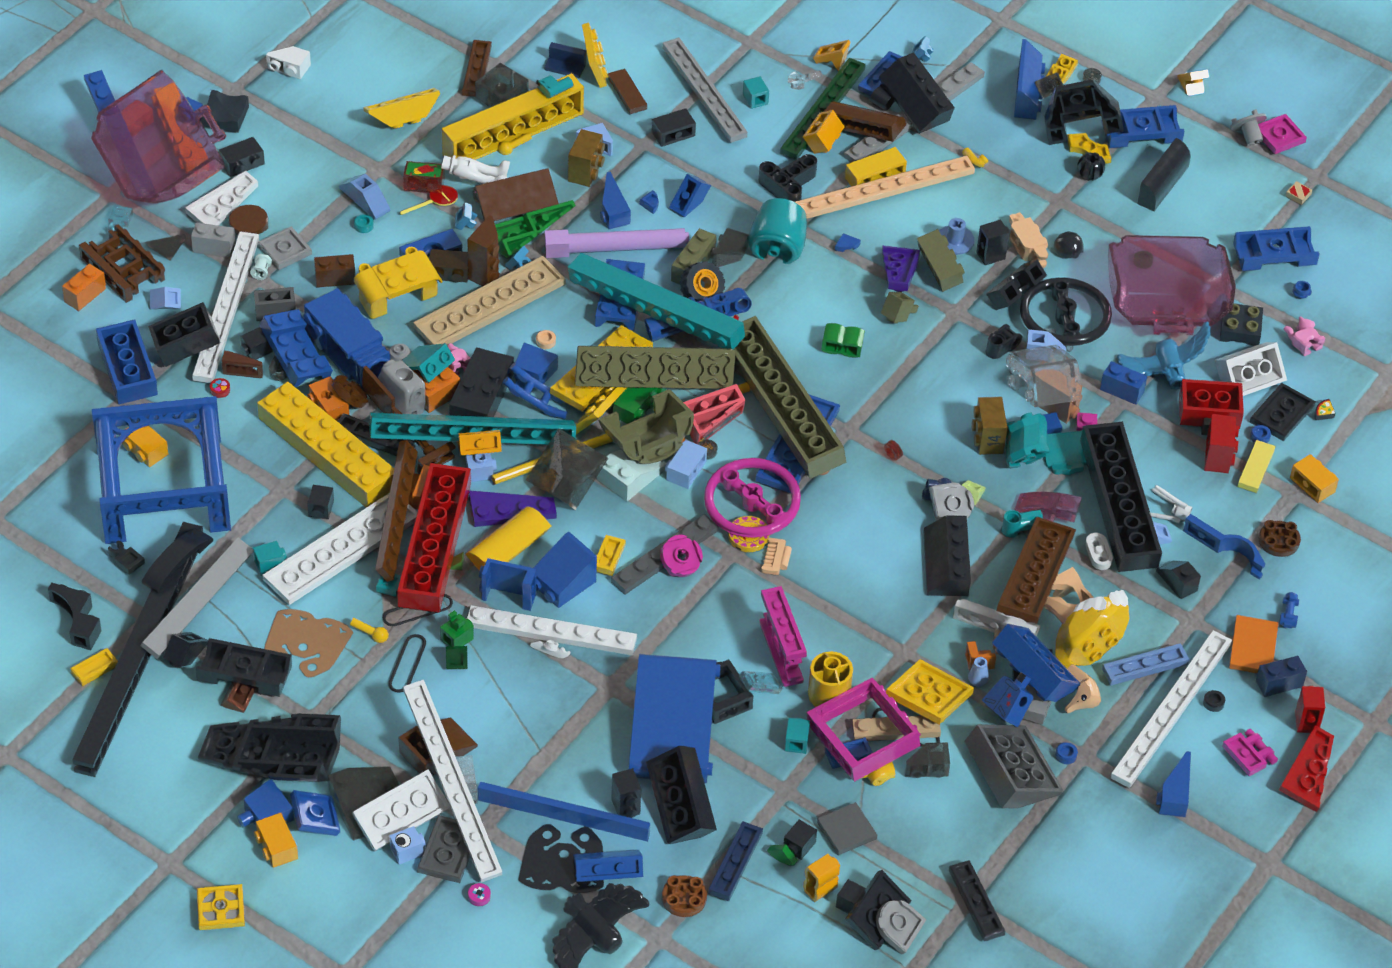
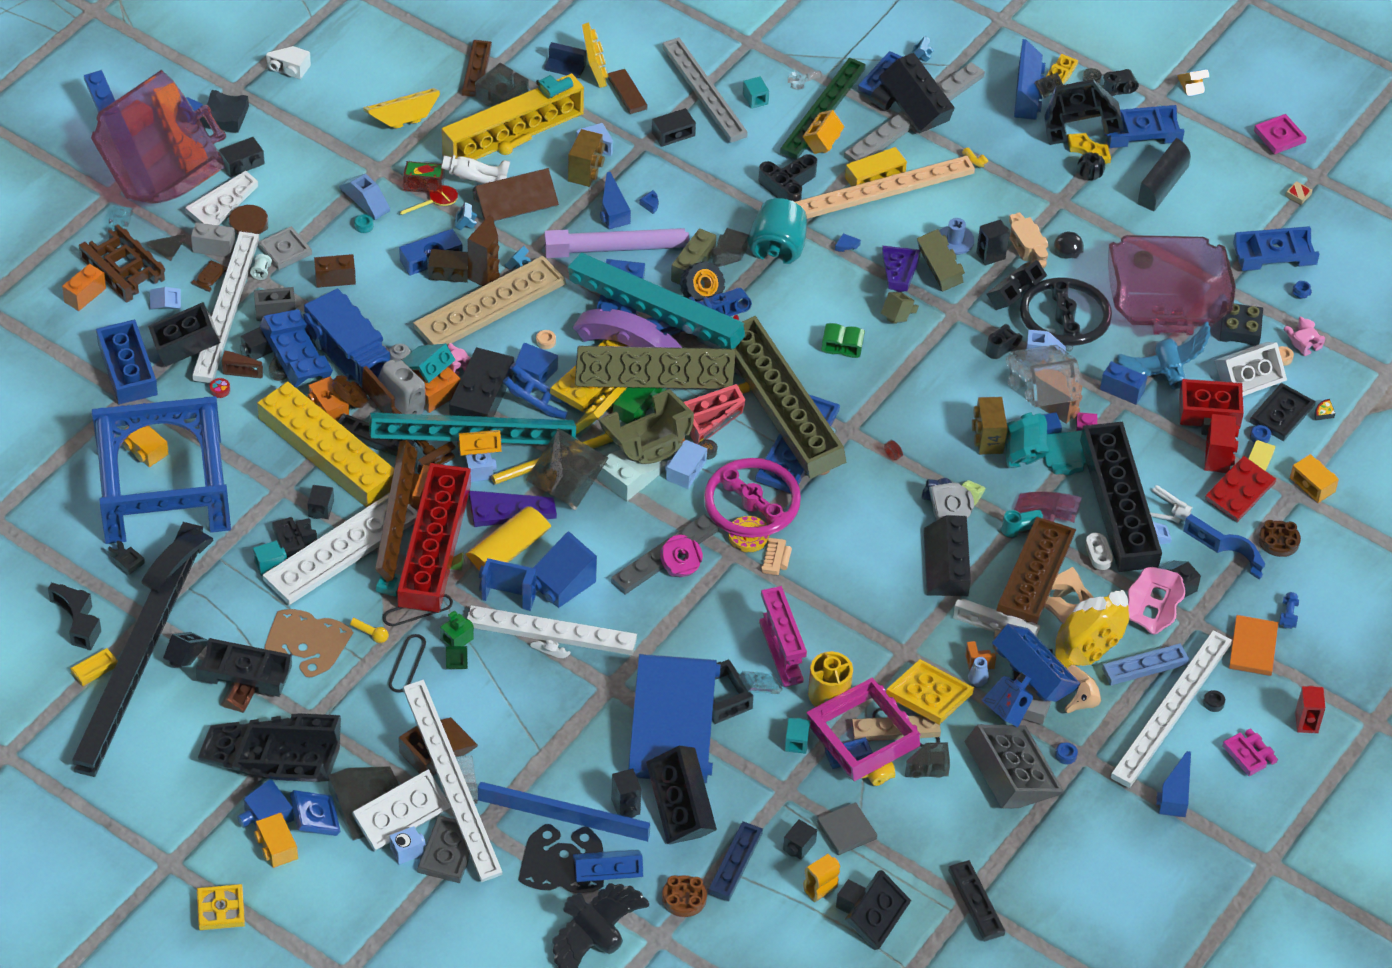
(197, 597): light grey tile -> none
(209, 275): none -> reddish brown piece
(294, 536): none -> black plate
(395, 279): yellow container -> none
(479, 894): dark pink tile -> none
(520, 231): green wedge -> none
(609, 554): yellow plate -> none
(623, 328): none -> medium lavender brick
(689, 195): blue slope -> none
(782, 854): green tile -> none
(833, 52): light orange slope -> none
(868, 121): reddish brown brick -> none
(899, 924): light grey tile -> none
(1120, 81): none -> black piece
(1140, 596): none -> bright pink piece
(1240, 489): none -> red plate
(1250, 127): light grey piece -> none
(1281, 676): dark blue brick -> none
(1286, 355): none -> light nougat tile
(1309, 770): red wing -> none

